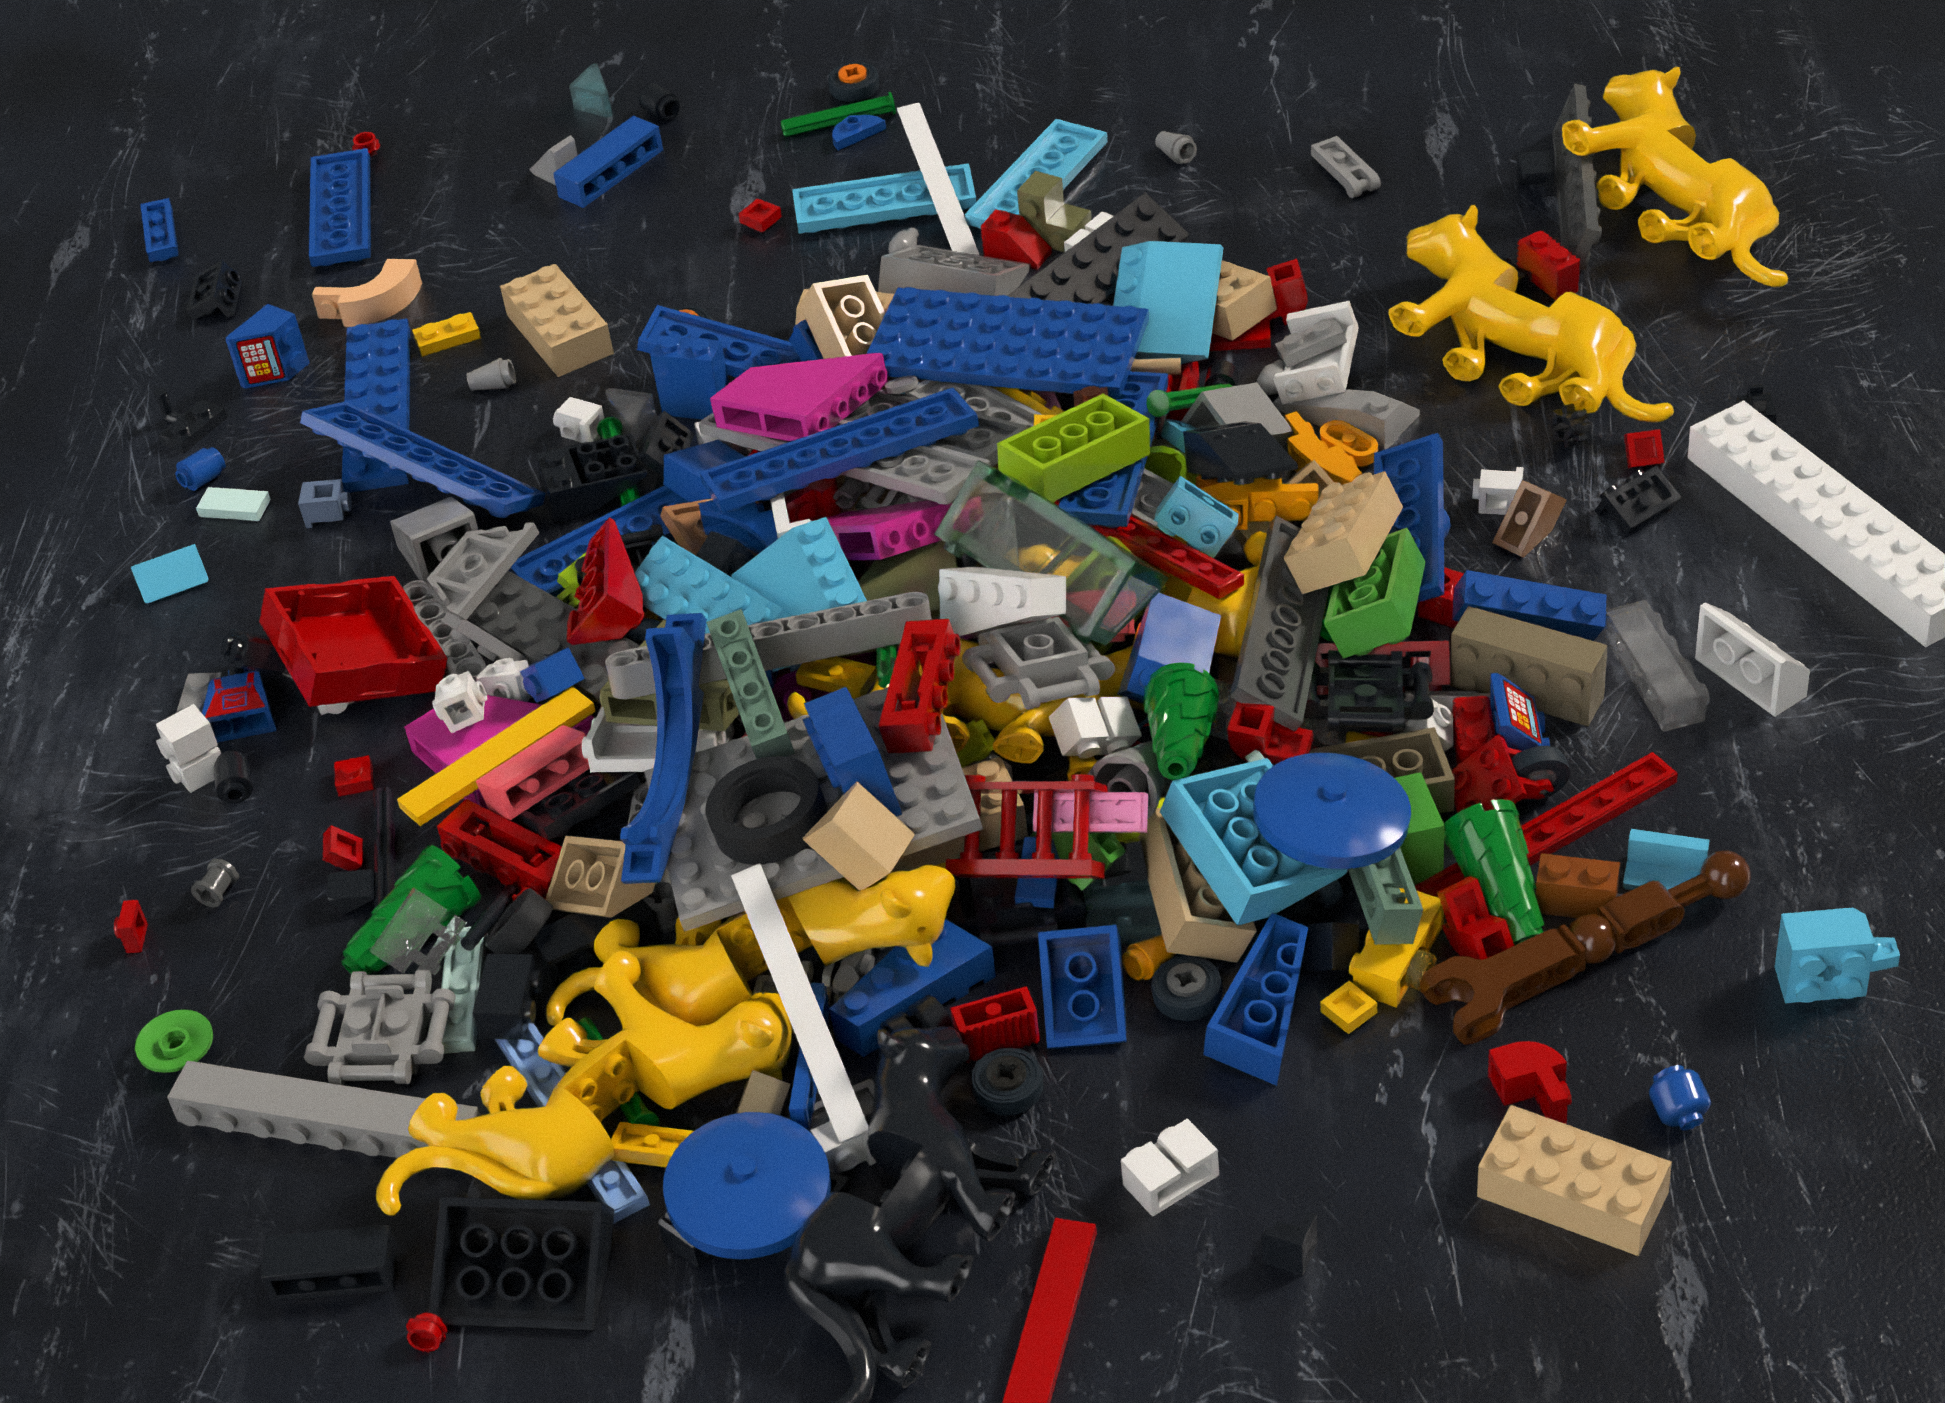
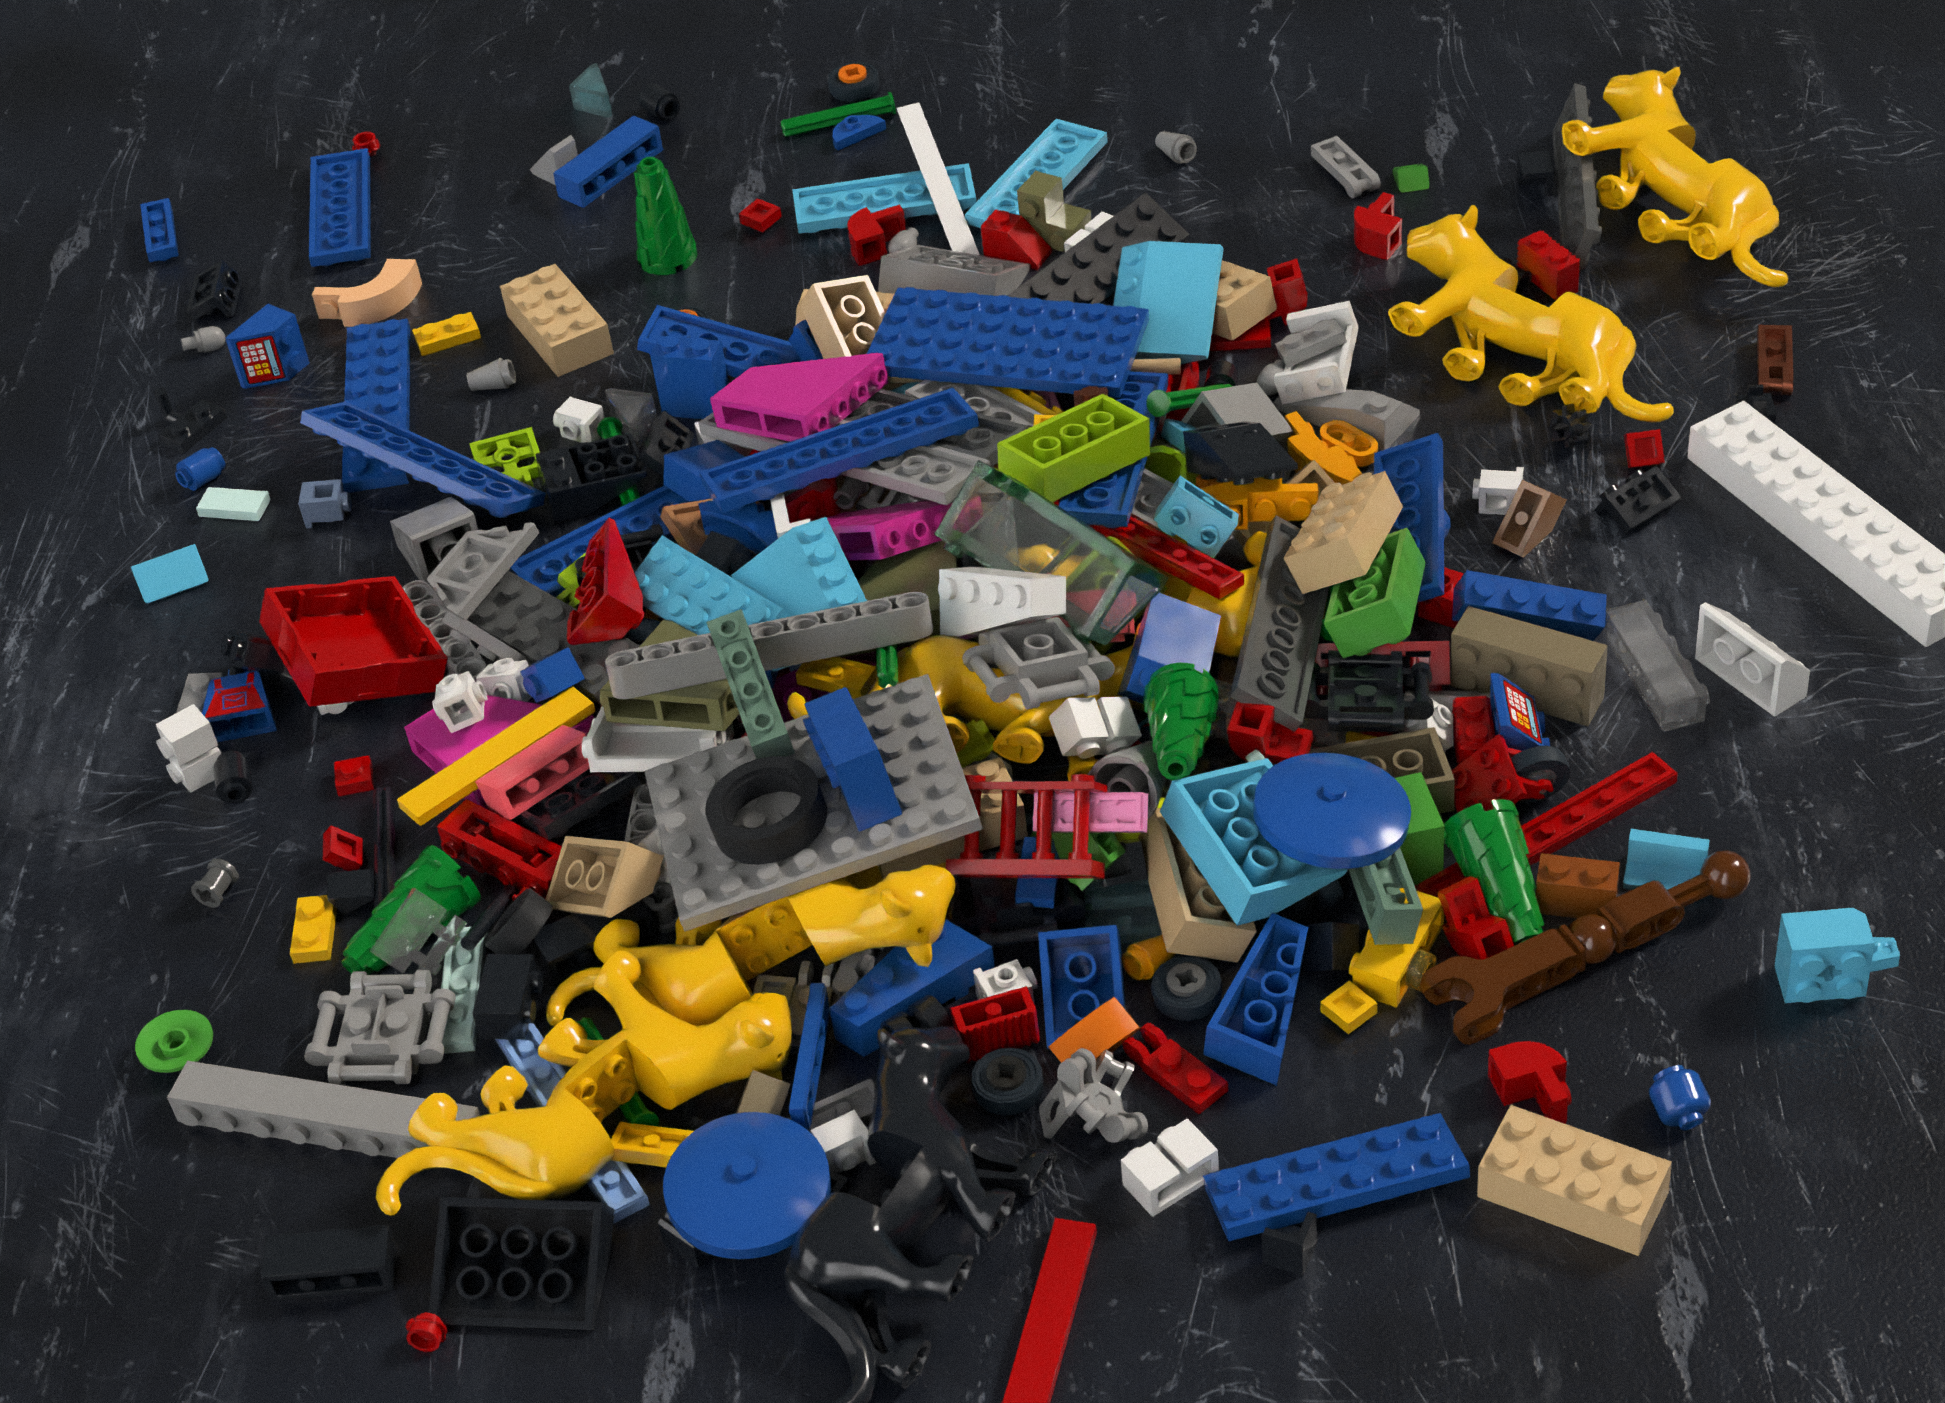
(131, 926): red plate -> none
(205, 340): none -> light grey cylinder
(313, 930): none -> yellow plate
(505, 445): none -> lime piece
(661, 221): none -> green cone
(676, 670): blue slope -> none
(800, 1003): white sticker -> none
(860, 837): tan slope -> none
(871, 231): none -> red brick
(901, 384): light grey piece -> none
(935, 649): red brick -> none
(1003, 979): none -> white brick
(1083, 1094): none -> light grey piece
(1097, 1031): none -> orange slope
(1176, 1069): none -> red hinge
(1335, 1176): none -> blue plate
(1377, 229): none -> red brick
(1411, 177): none -> bright green slope
(1775, 358): none -> copper plate

